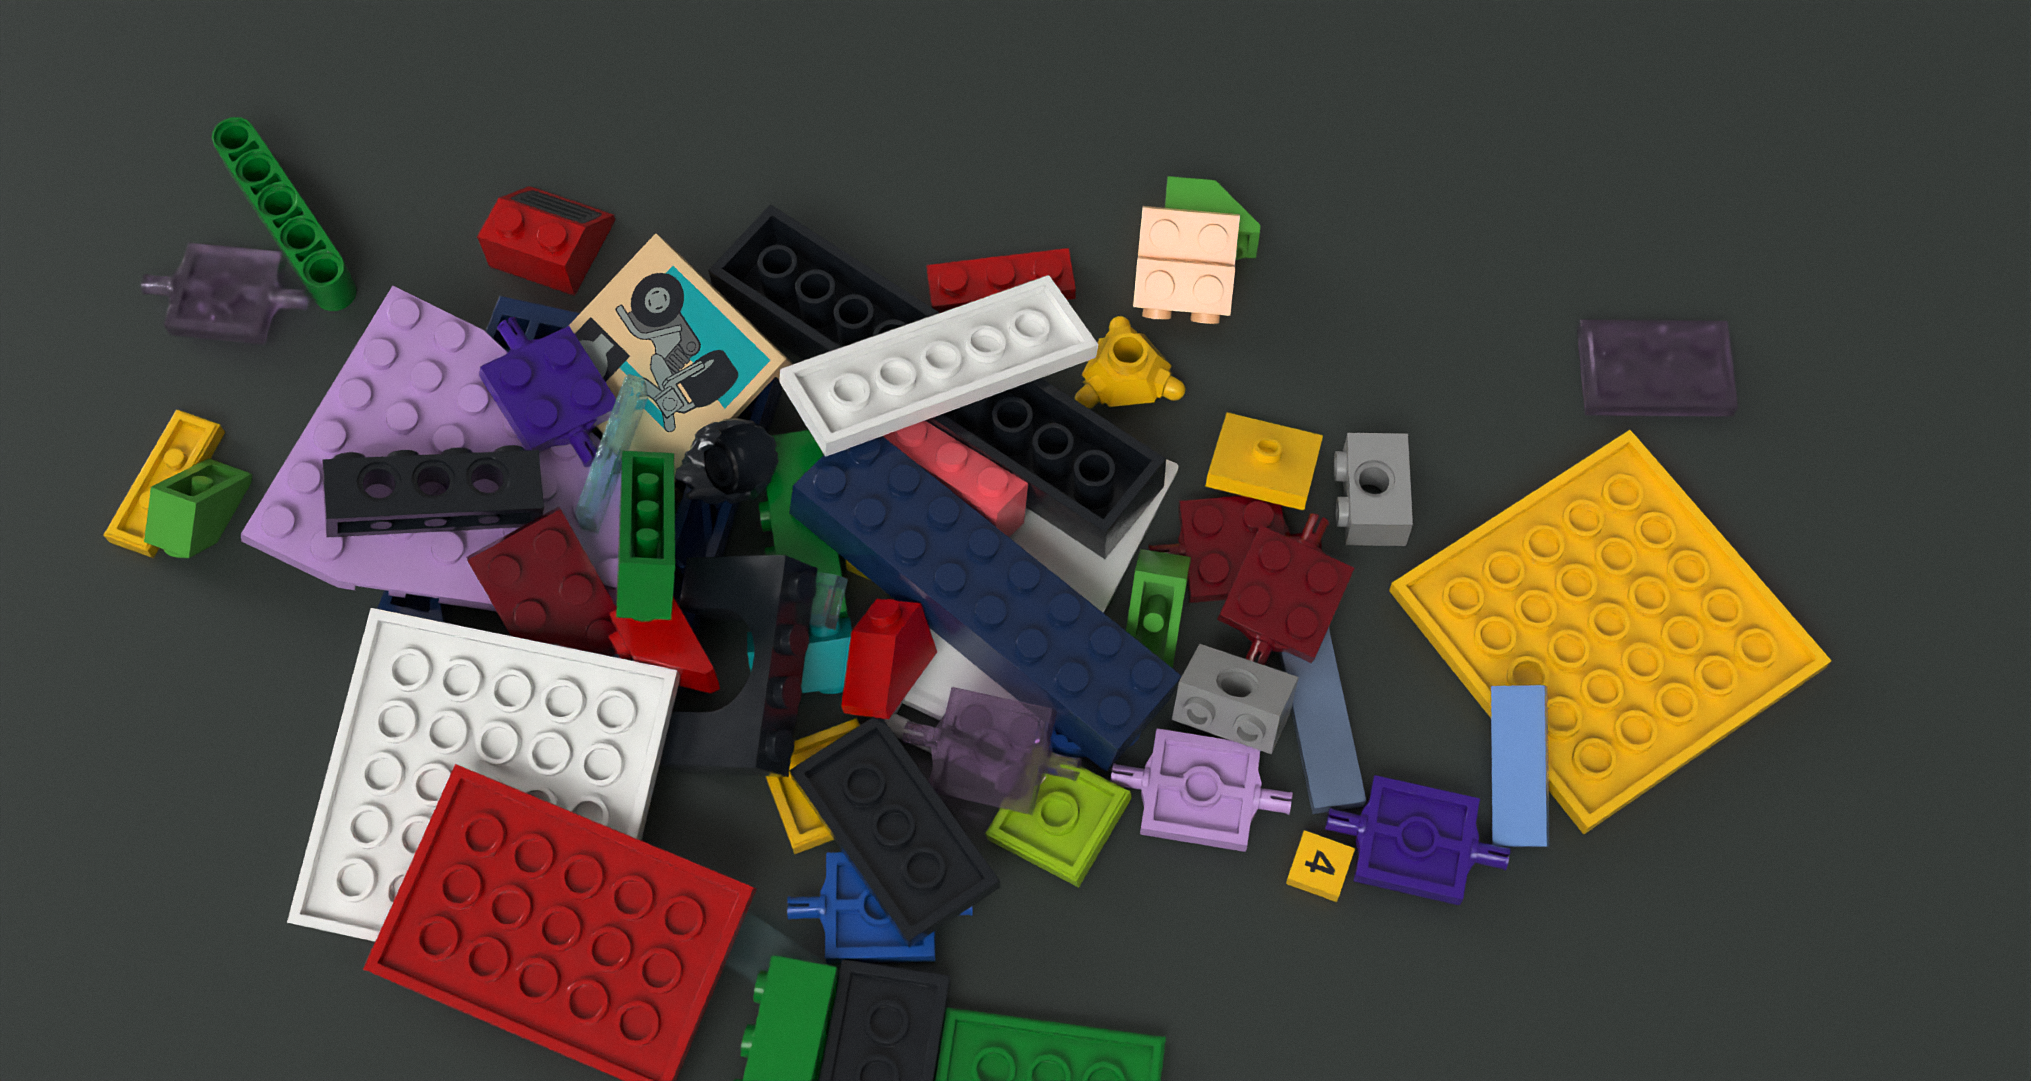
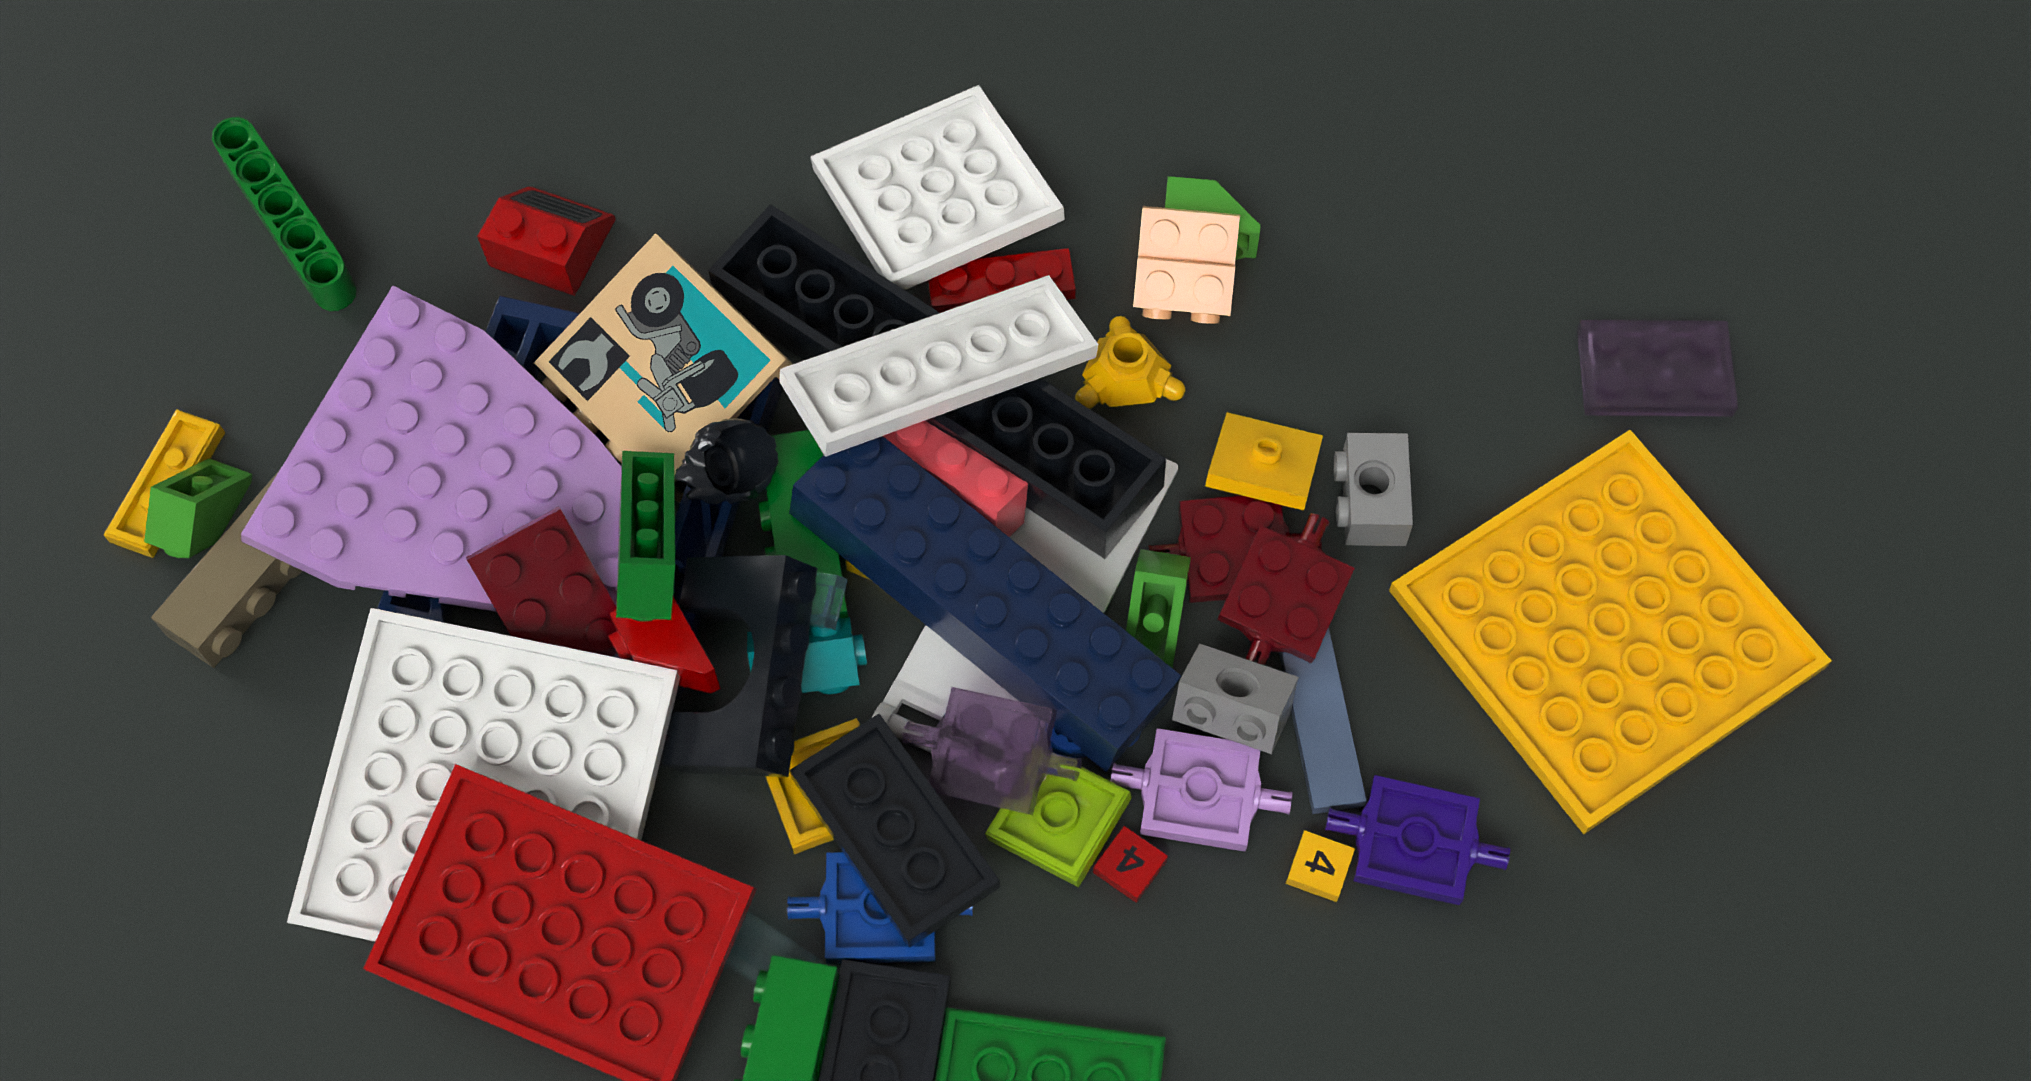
(224, 594): none -> dark tan brick
(225, 293): clear purple plate -> none
(410, 510): black brick -> none
(549, 390): dark purple plate -> none
(608, 459): clear light blue tile -> none
(886, 657): red slope -> none
(937, 189): none -> white plate
(1130, 864): none -> red tile
(1520, 766): medium blue tile -> none

